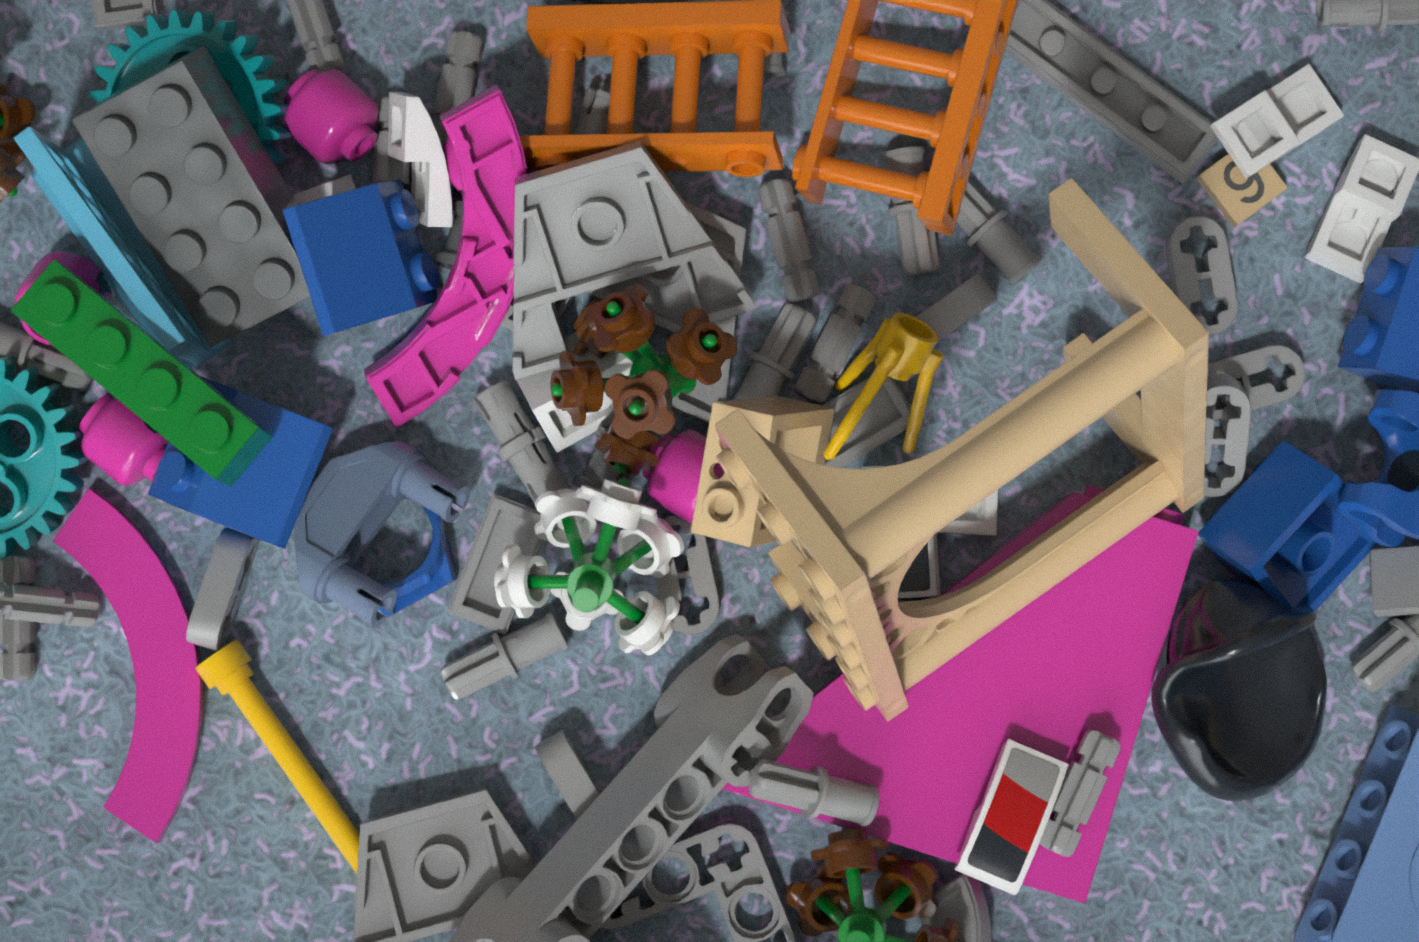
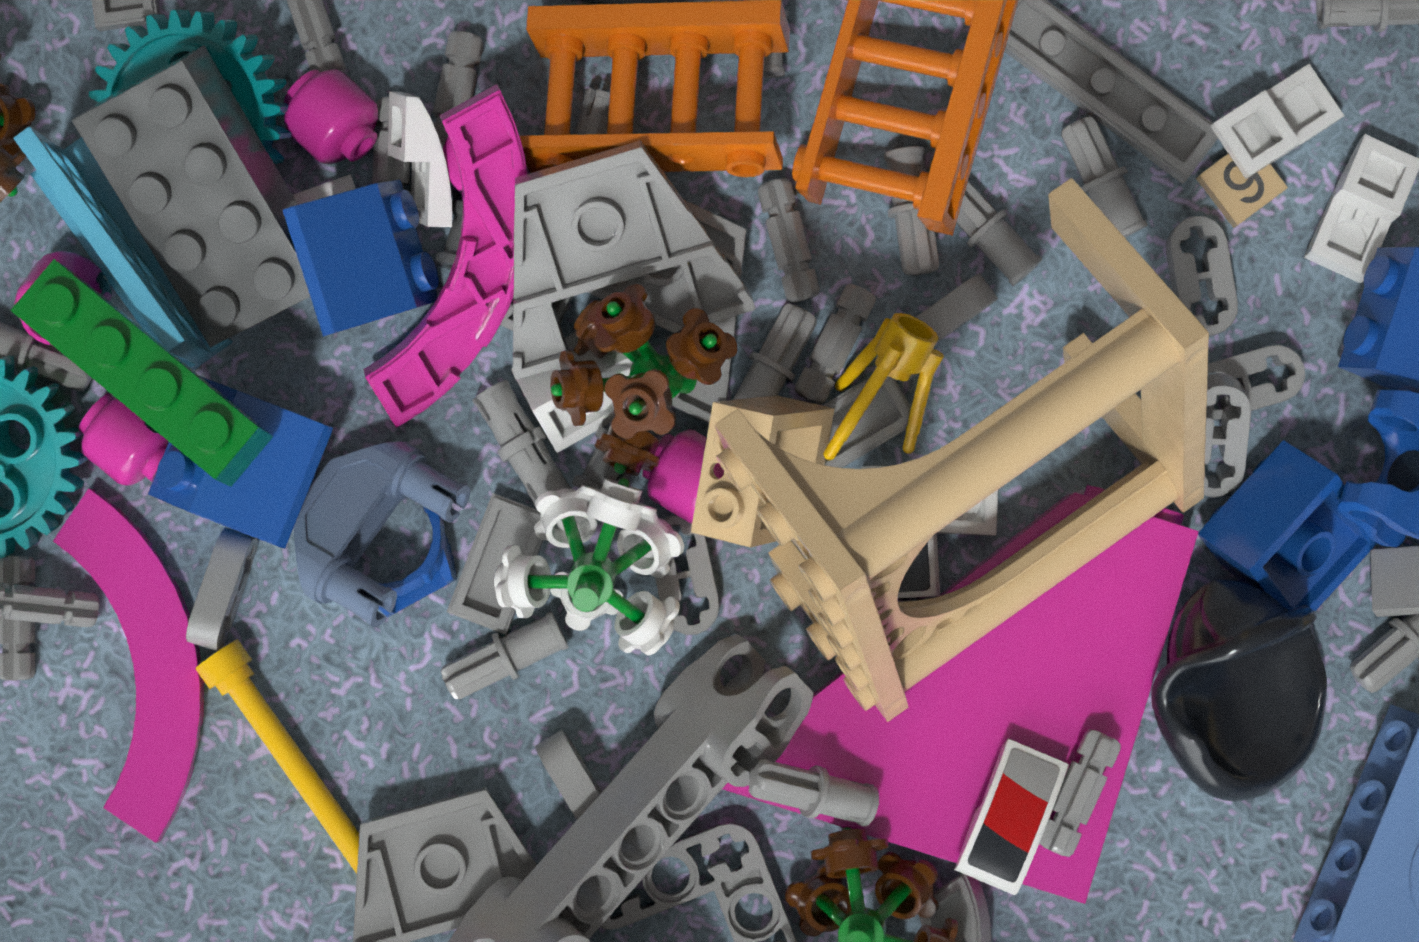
(1102, 175): none -> light grey axle

